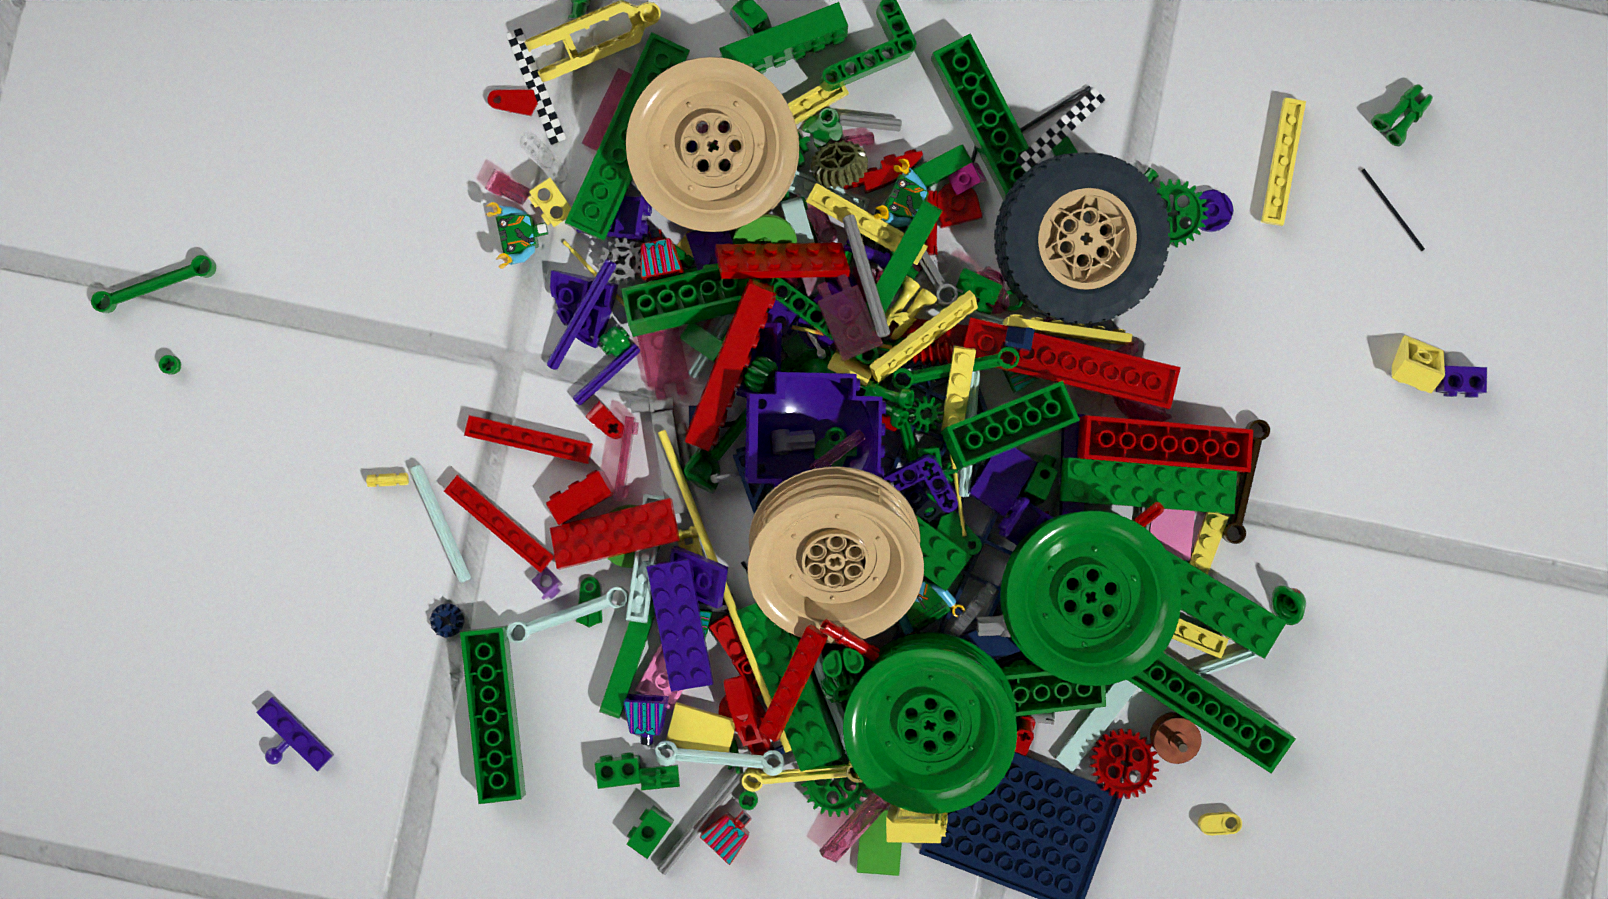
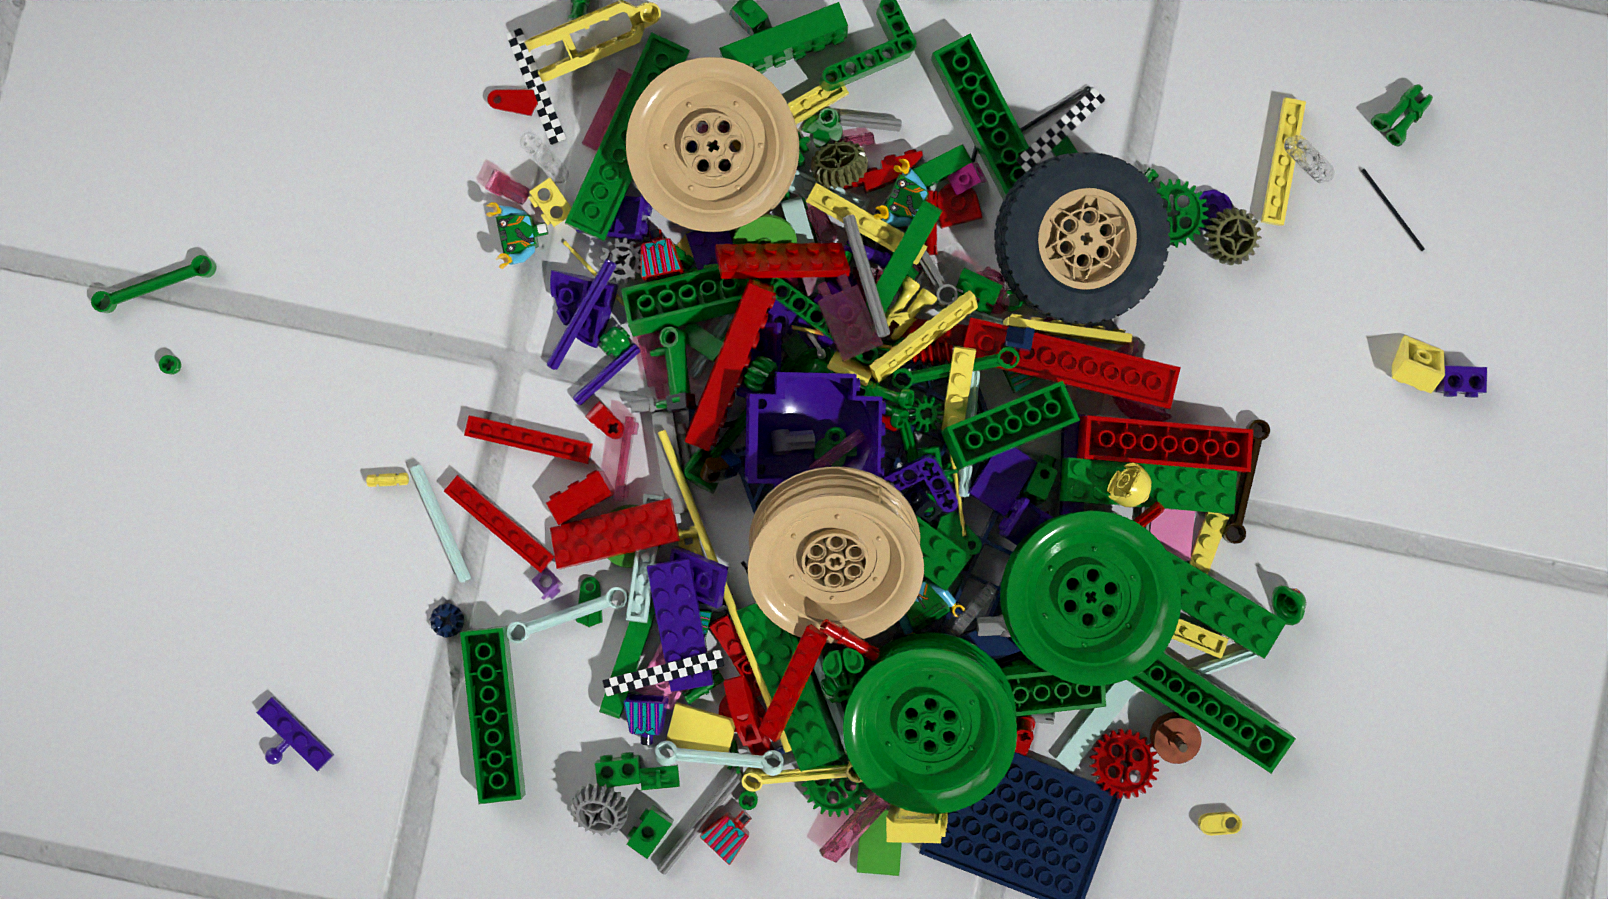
(599, 809): none -> light grey gear
(663, 673): none -> sticker
(677, 370): none -> green piece
(694, 693): none -> green pin
(721, 467): none -> dark brown leg
(1130, 486): none -> light yellow cylinder
(1250, 237): none -> olive gear
(1318, 160): none -> clear beam

